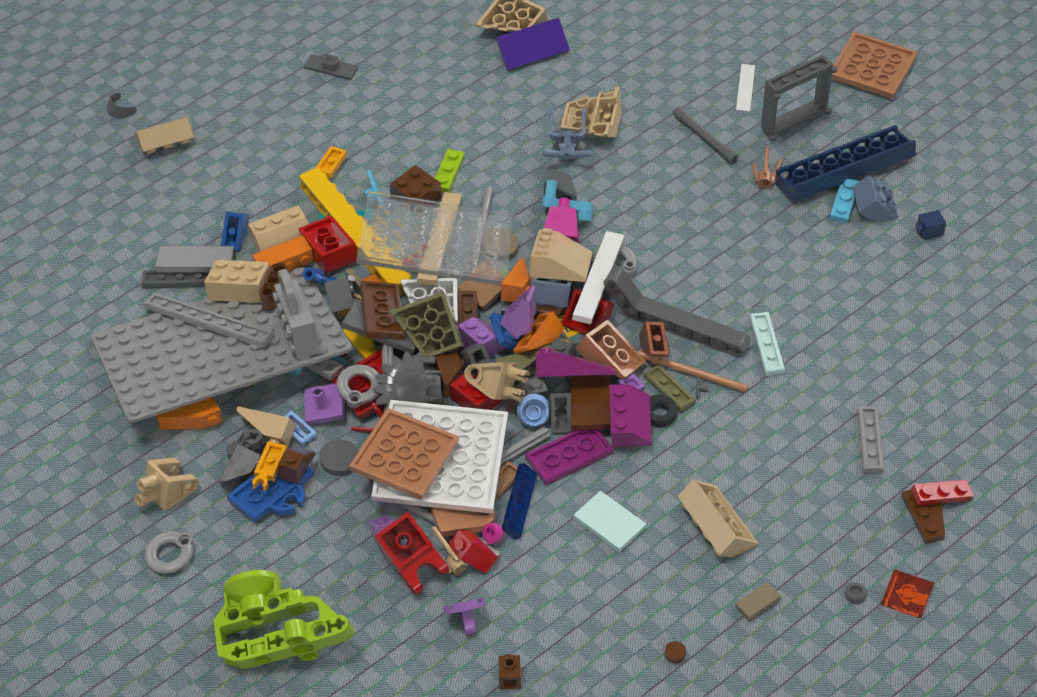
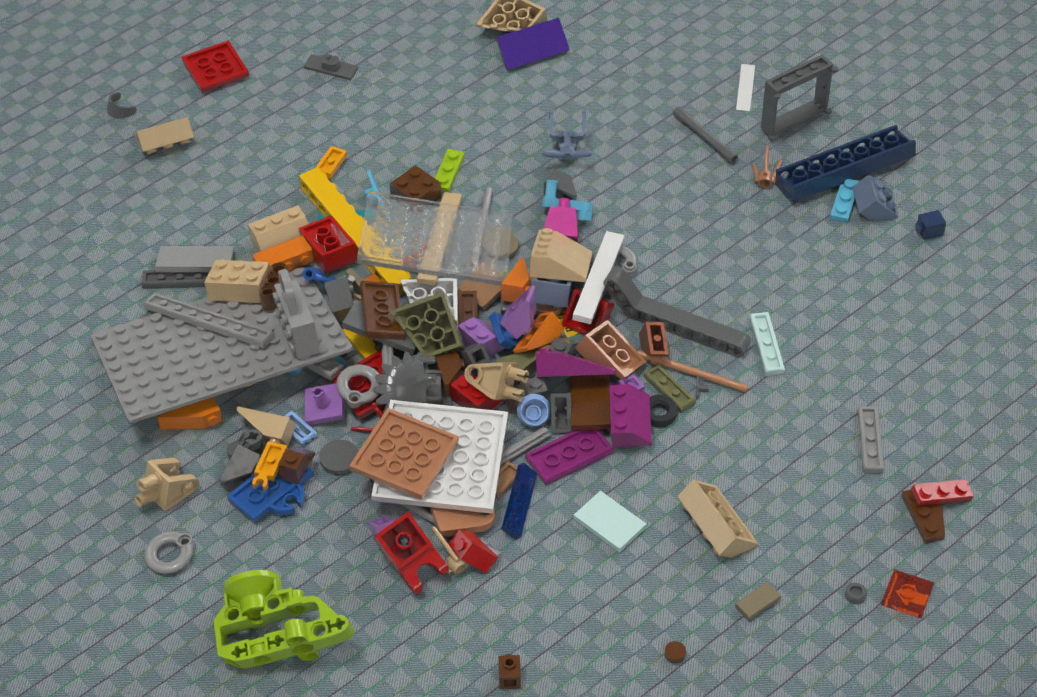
(215, 66): none -> red plate
(234, 229): blue slope -> none
(465, 609): medium lavender tile -> none
(492, 533): dark pink tile -> none
(602, 115): tan wedge -> none
(873, 64): nougat plate -> none

